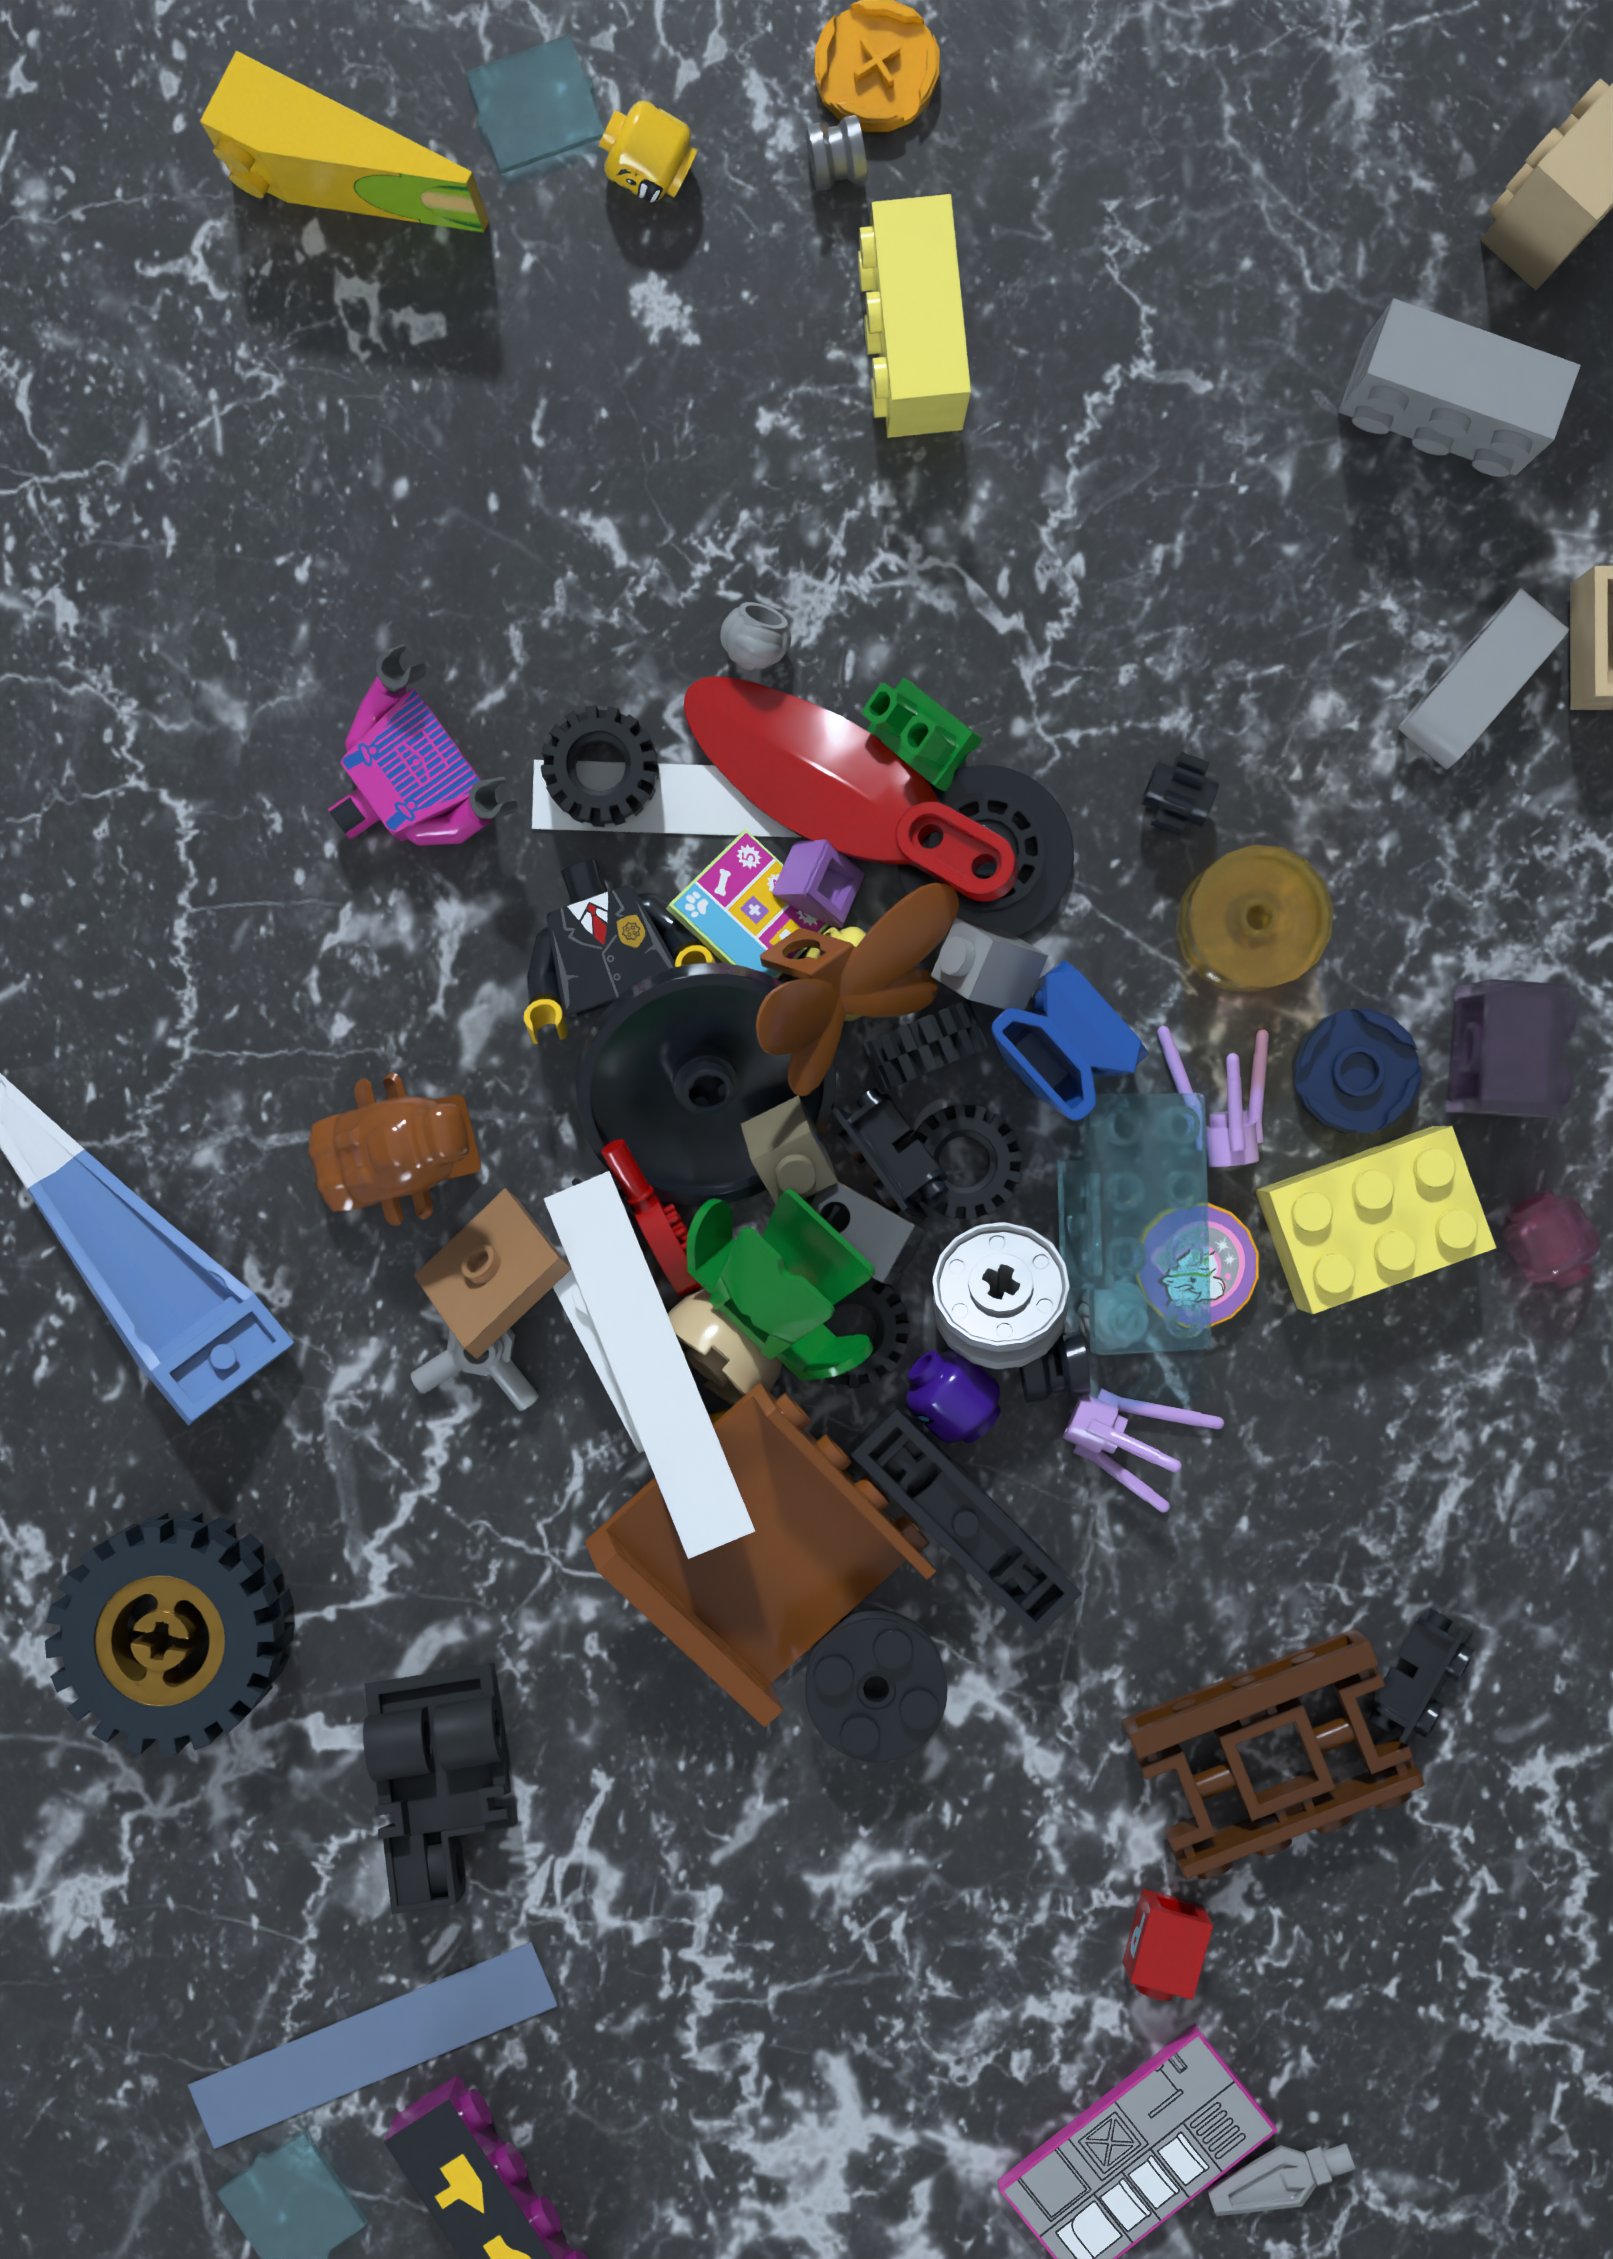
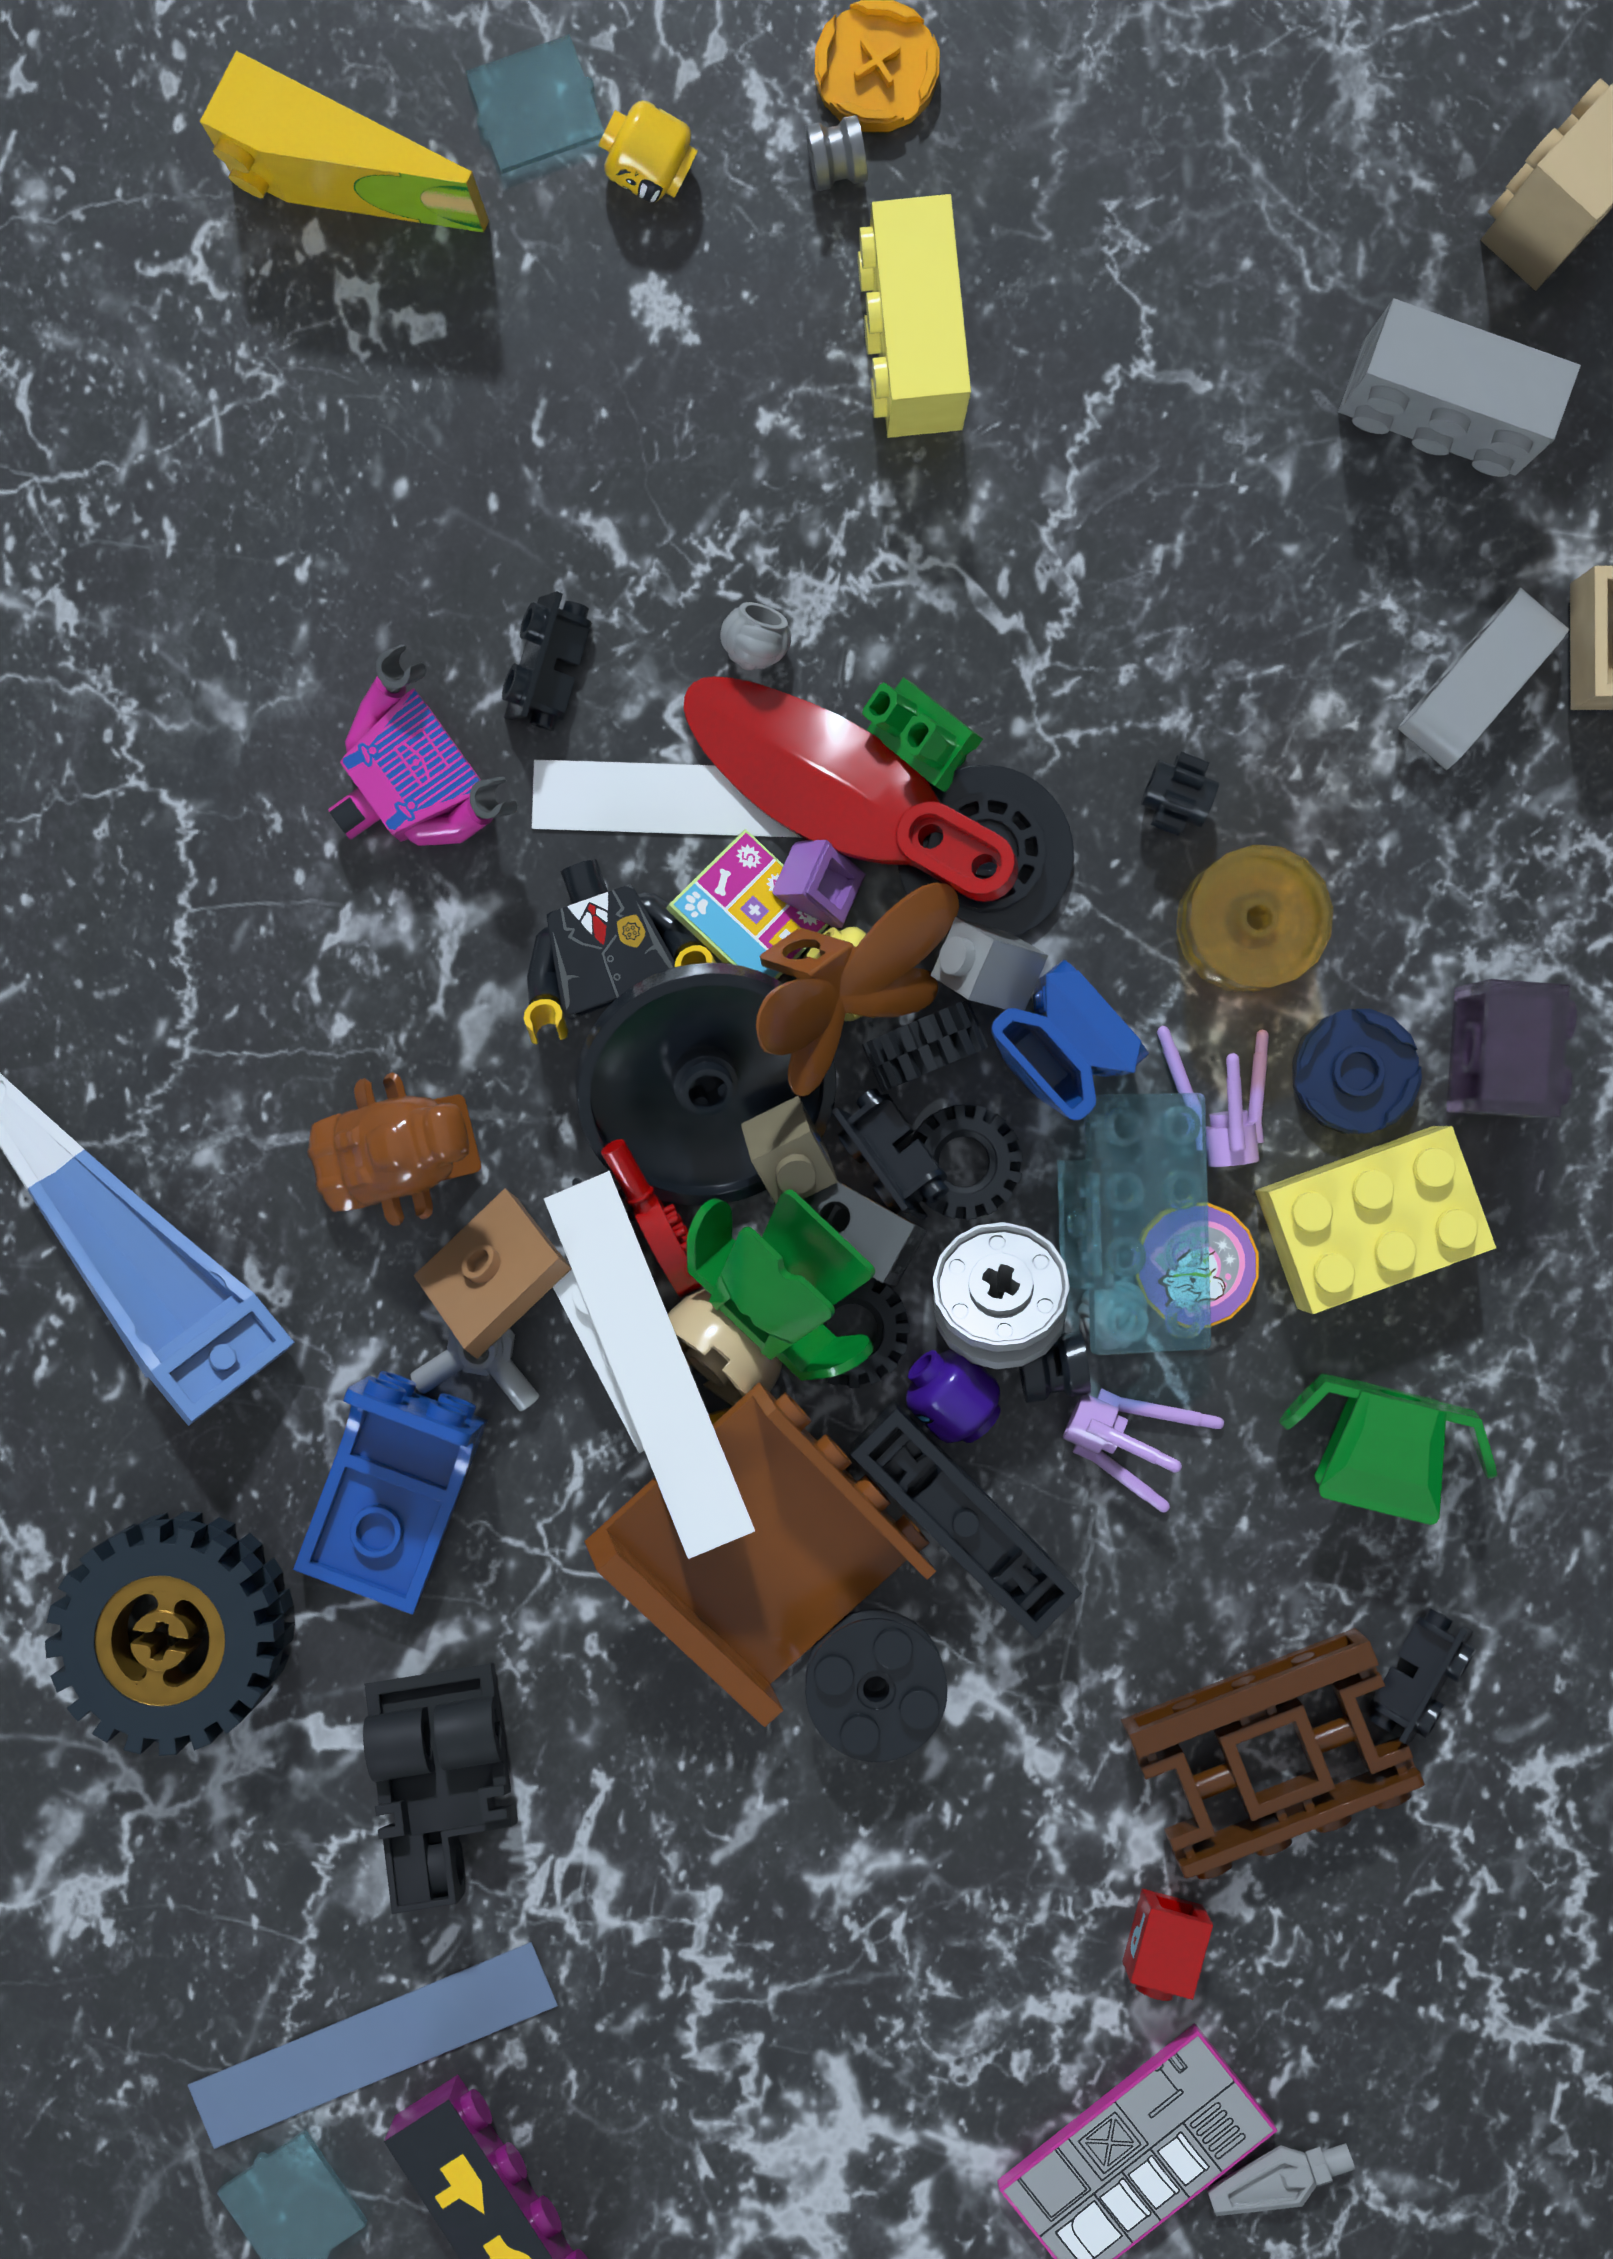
(390, 1490): none -> blue bracket
(549, 637): none -> black hinge
(591, 728): black tyre -> none
(1387, 1447): none -> green piece
(1551, 1239): clear pink head -> none

